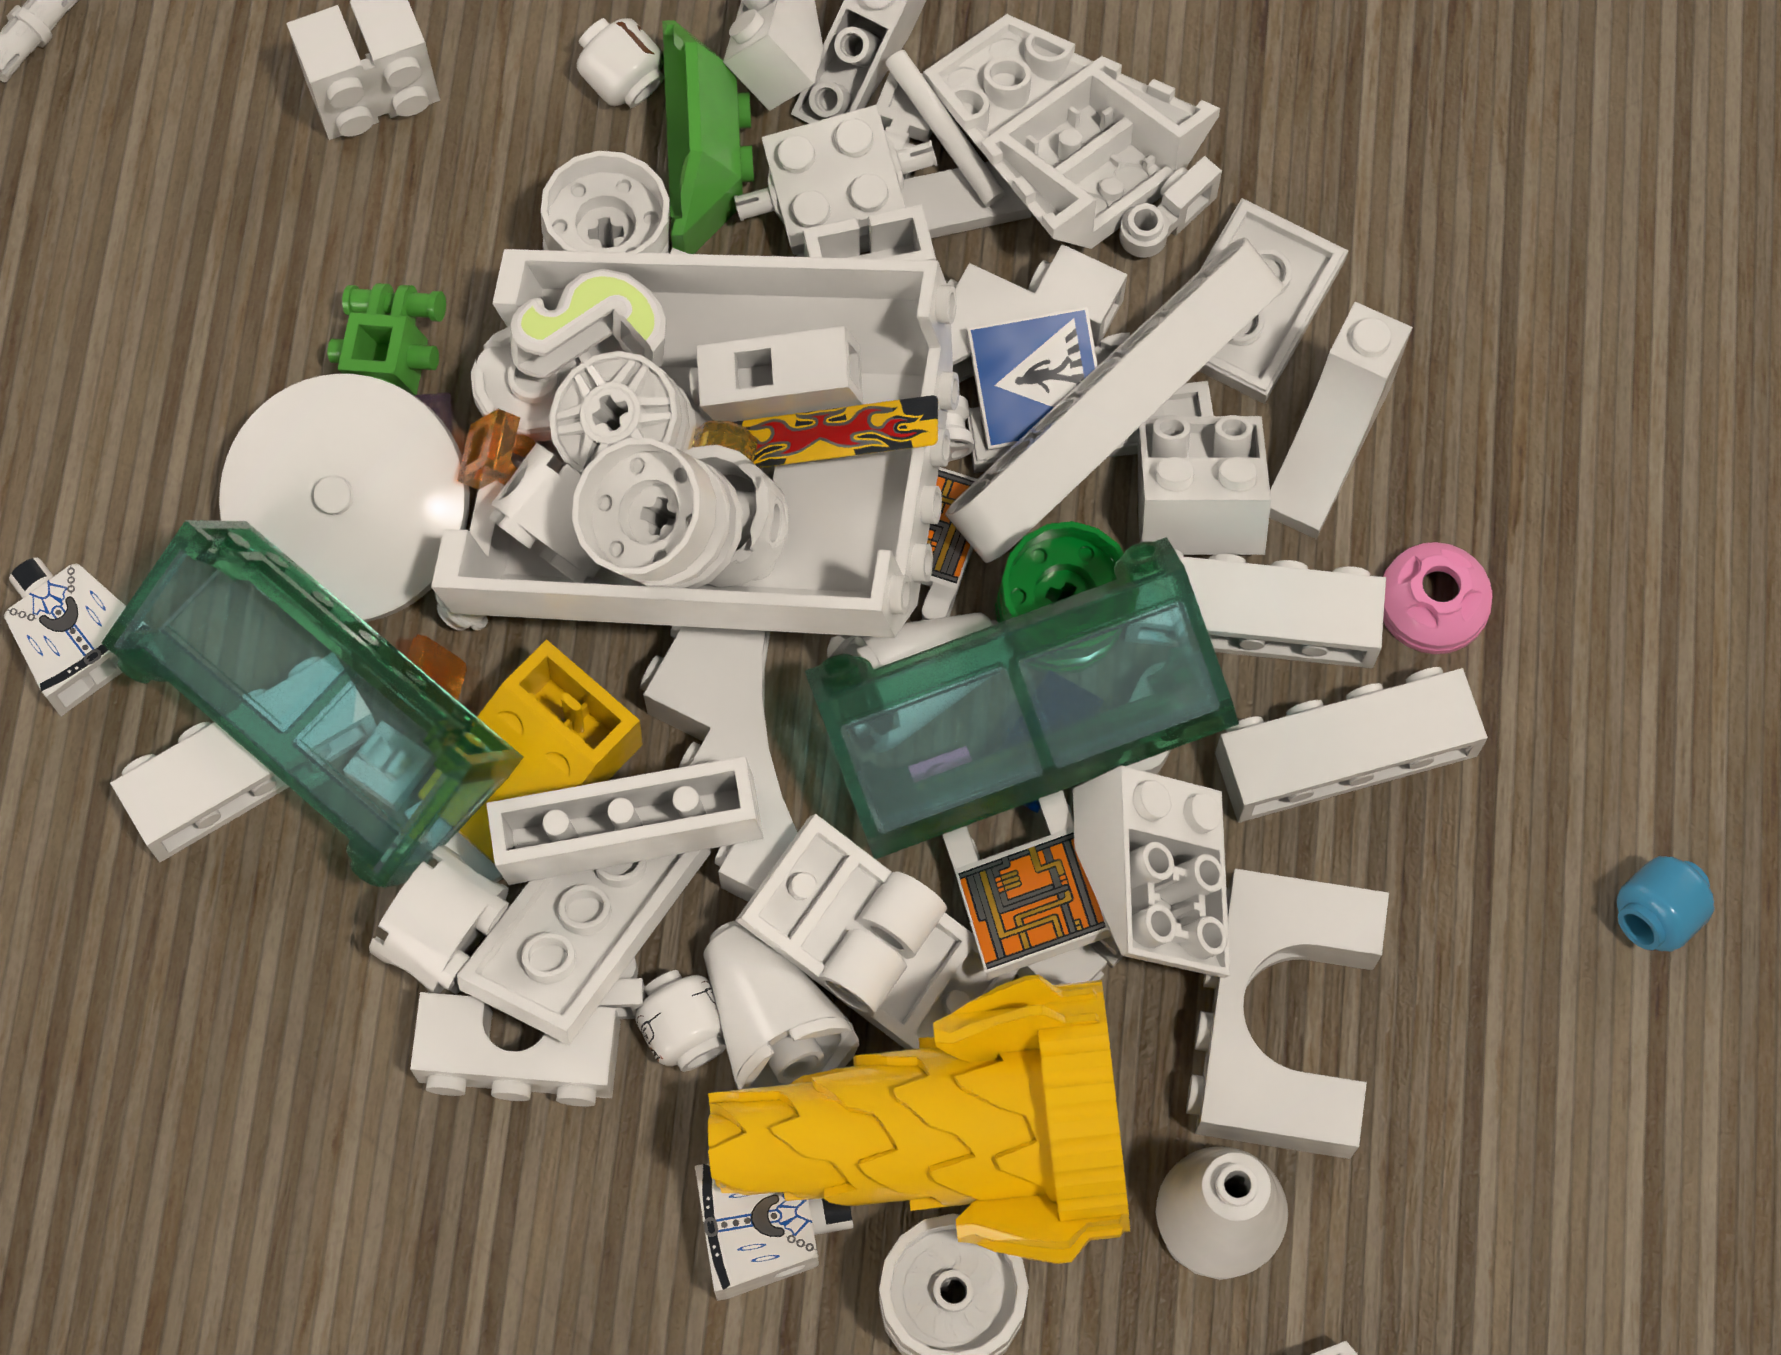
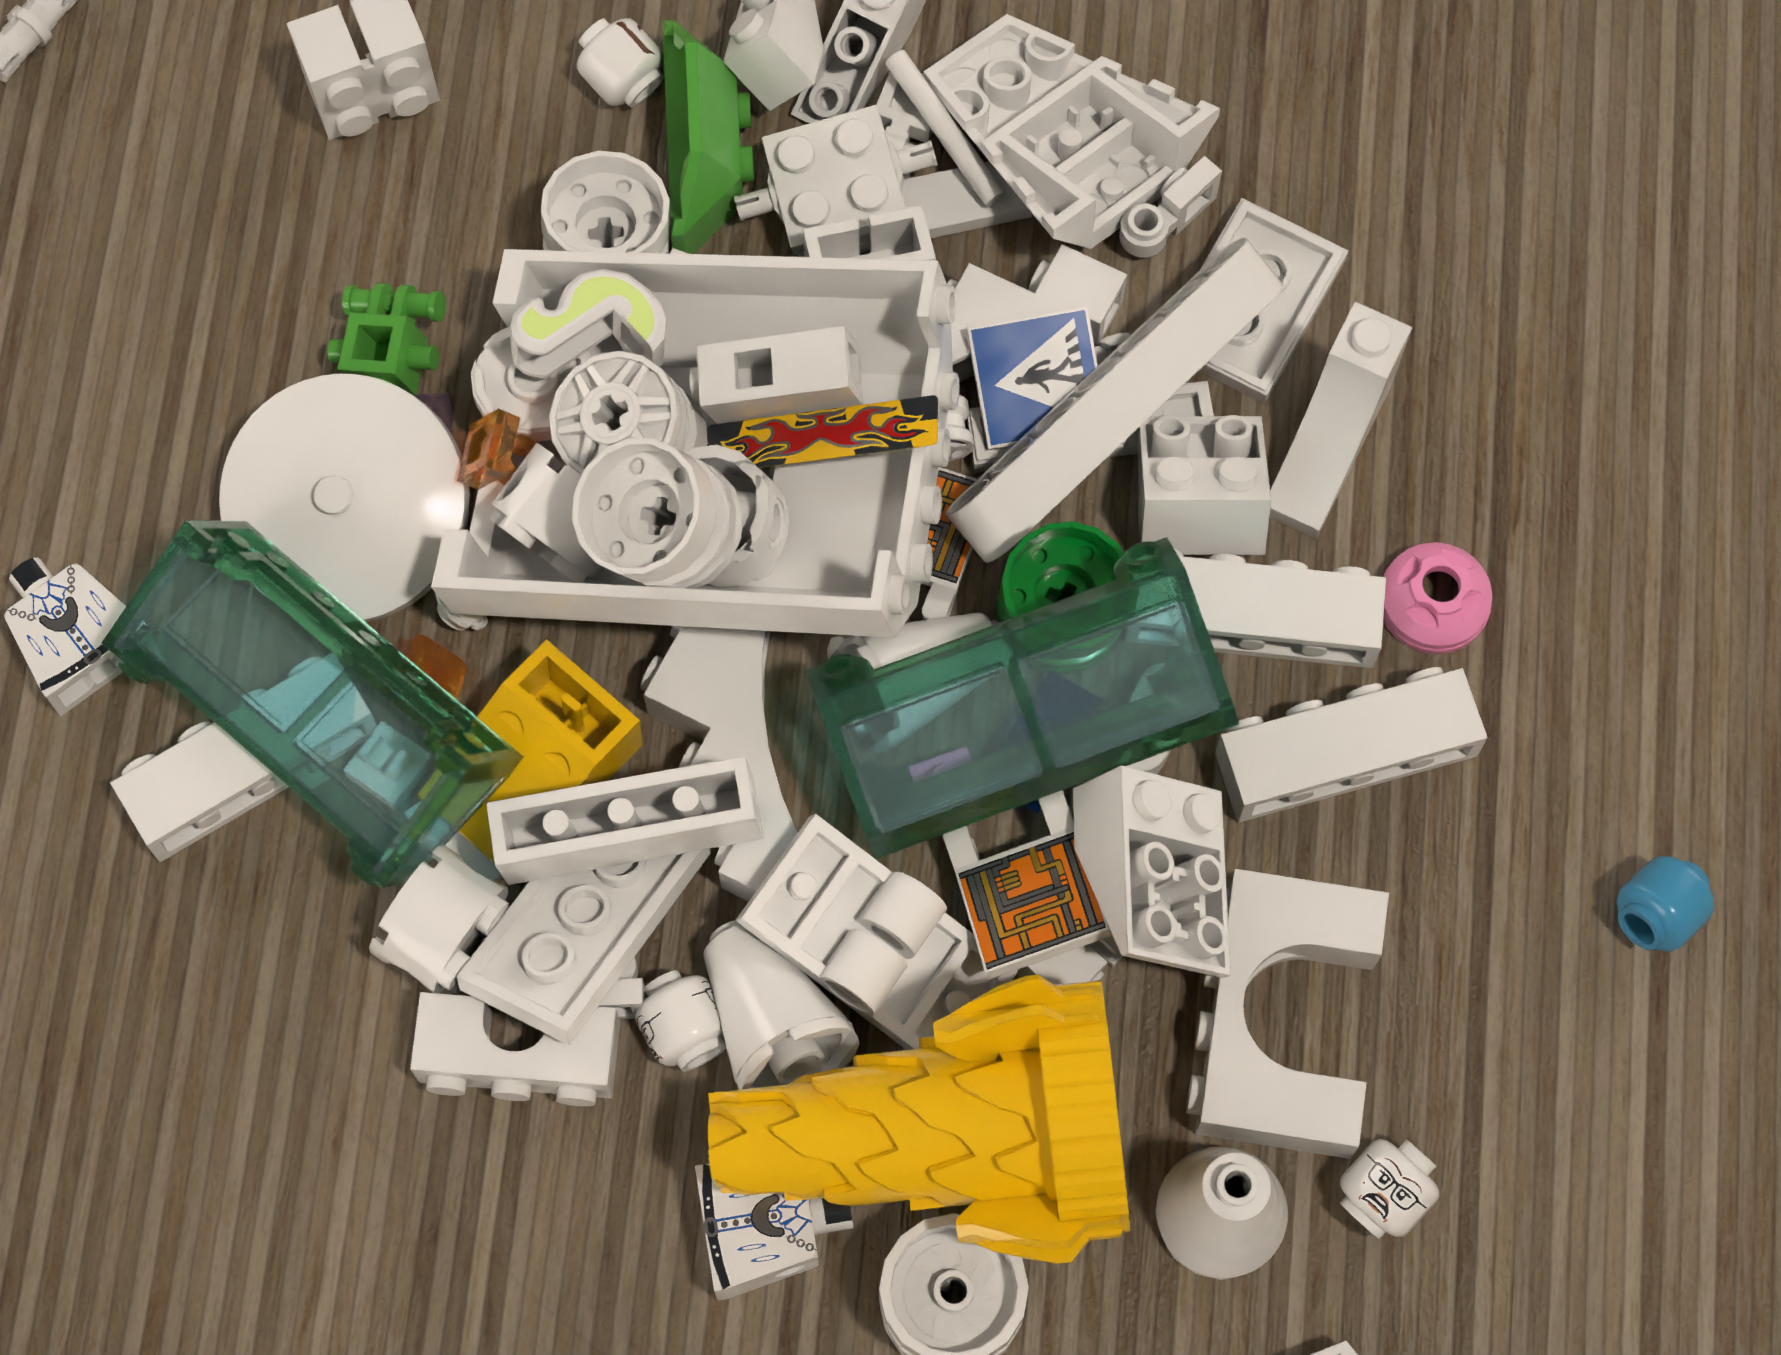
(726, 435): clear yellow tile -> none
(1389, 1188): none -> white head

